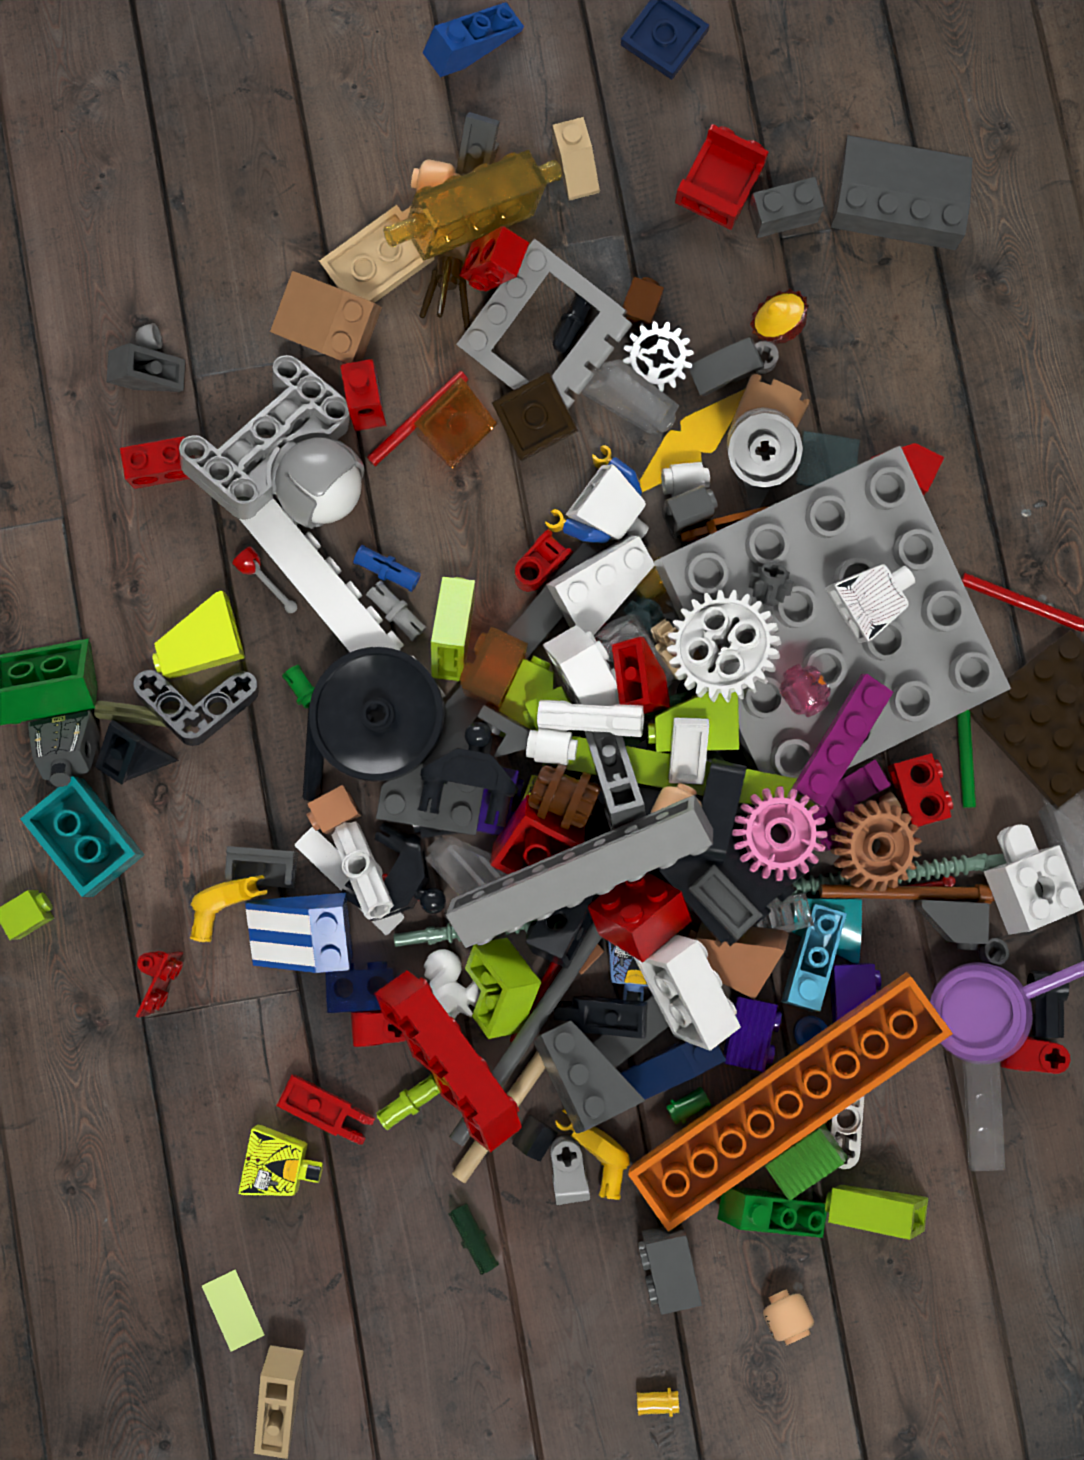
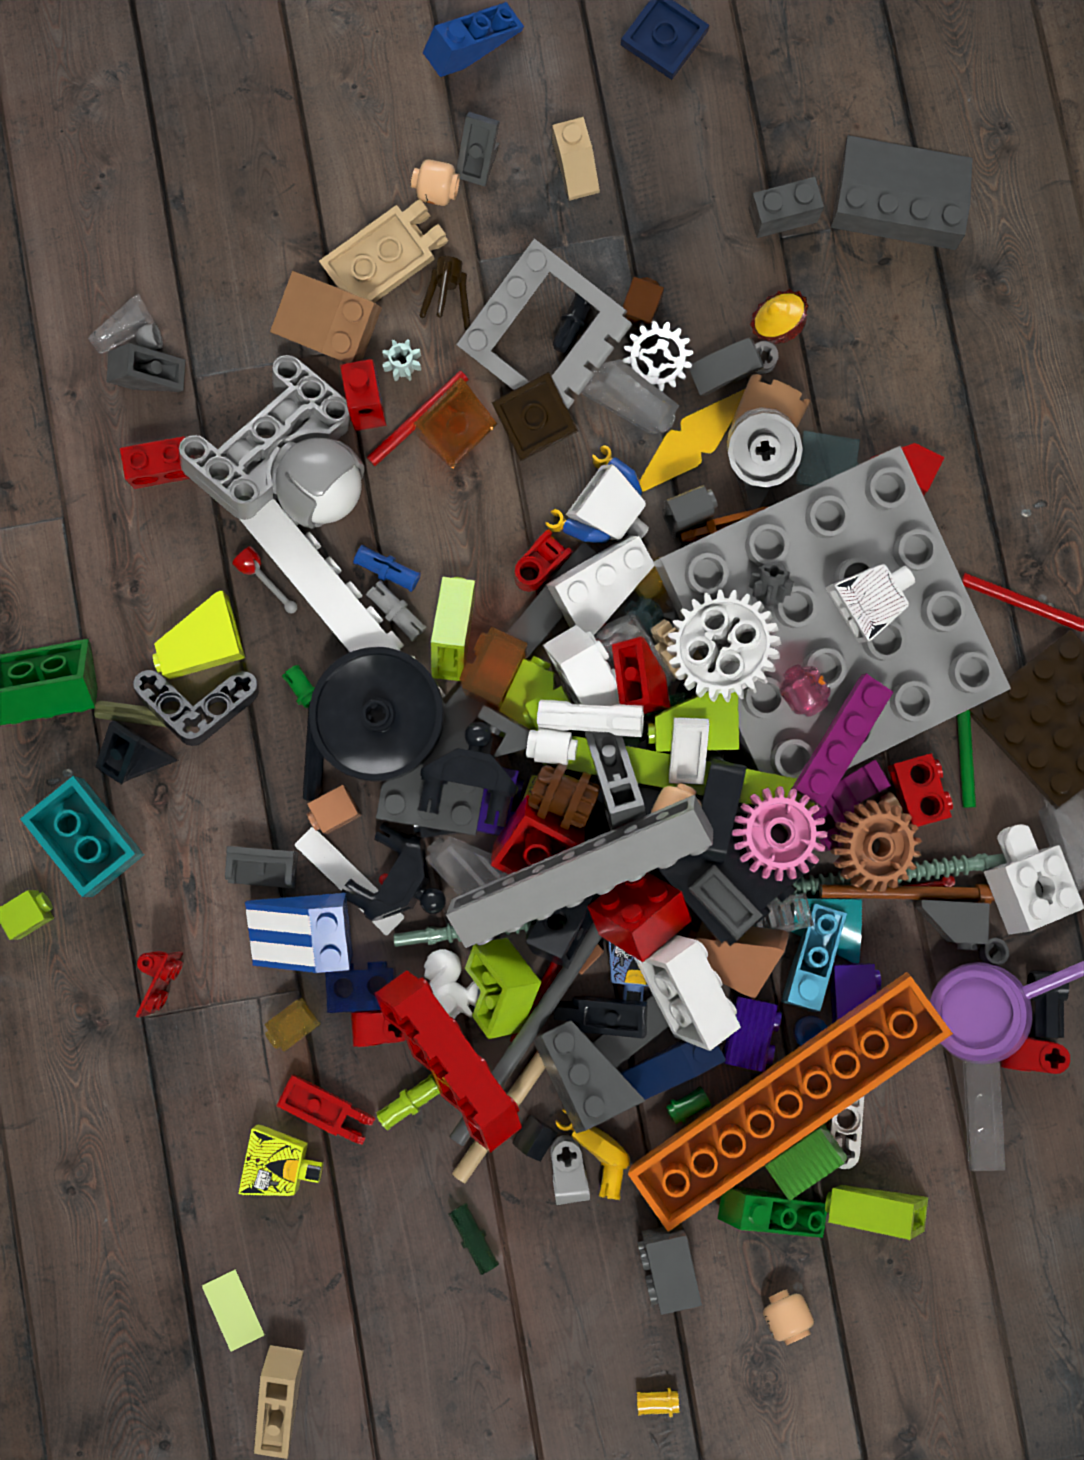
(64, 746): dark grey torso -> none
(121, 325): none -> clear slope
(216, 898): yellow arm -> none
(291, 1025): none -> clear yellow brick
(369, 883): white piece -> none
(409, 355): none -> light aqua gear
(474, 204): clear yellow brick -> none
(494, 259): red brick -> none
(684, 477): white brick -> none
(722, 176): red panel -> none

